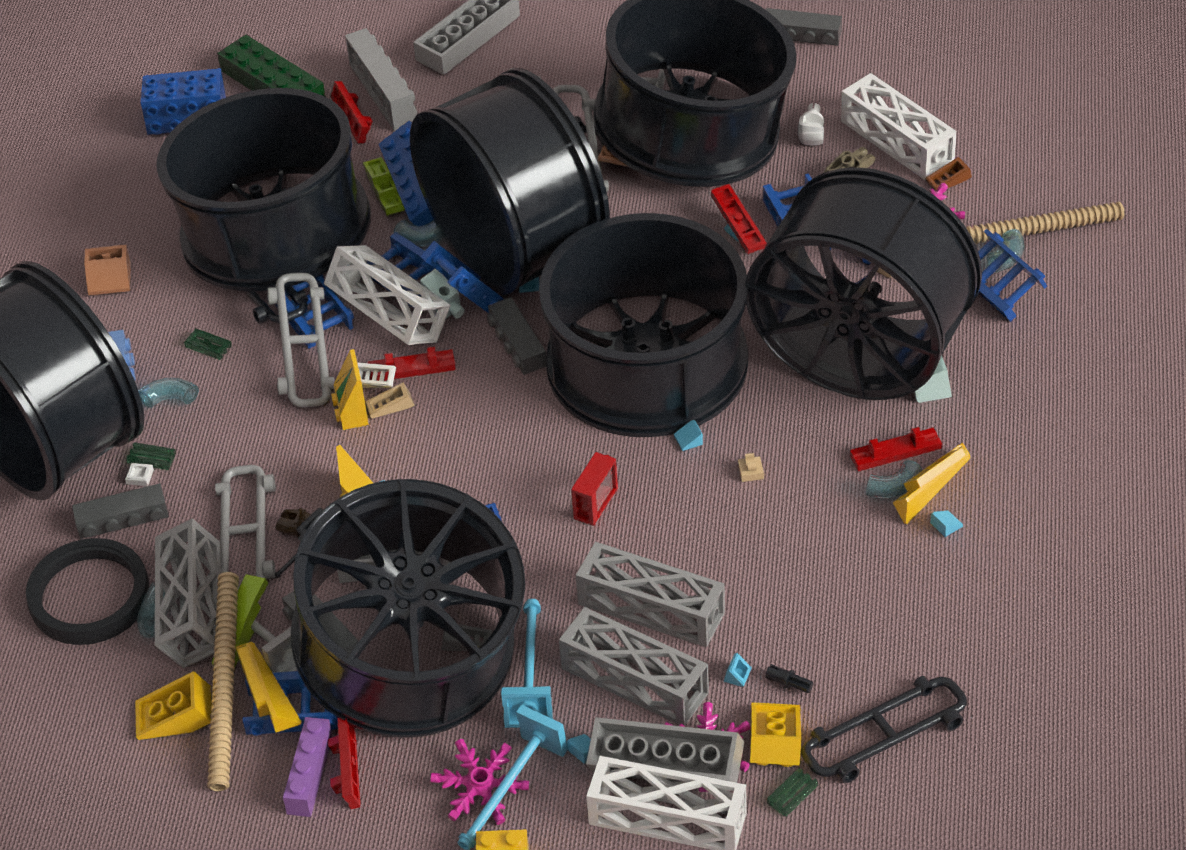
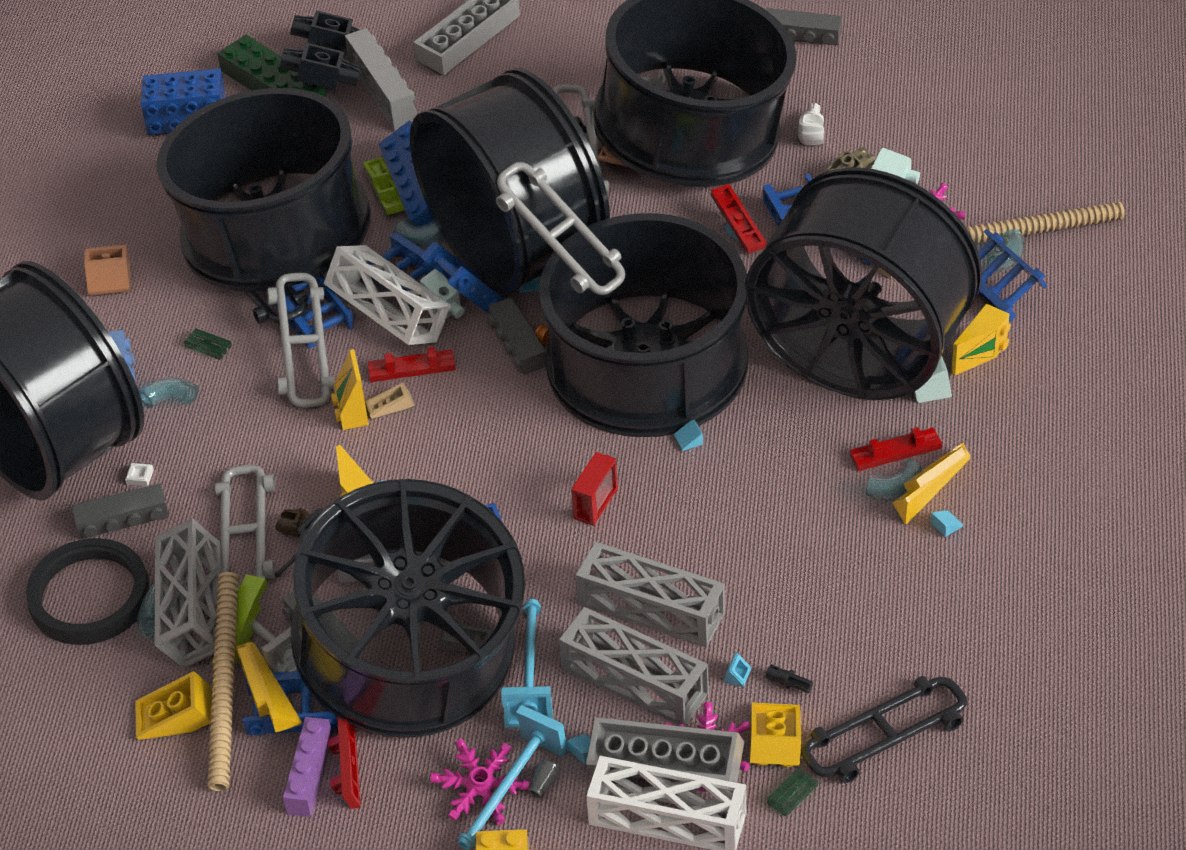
(152, 453): clear green tile -> none
(323, 55): none -> black piece
(348, 103): red hinge -> none
(375, 368): white slope -> none
(542, 334): none -> orange bush
(543, 777): none -> dark grey cone
(581, 280): none -> light grey bar
(750, 468): tan tile -> none
(896, 164): none -> light aqua torso
(936, 148): white piece -> none
(950, 168): dark orange slope -> none
(981, 339): none -> yellow slope

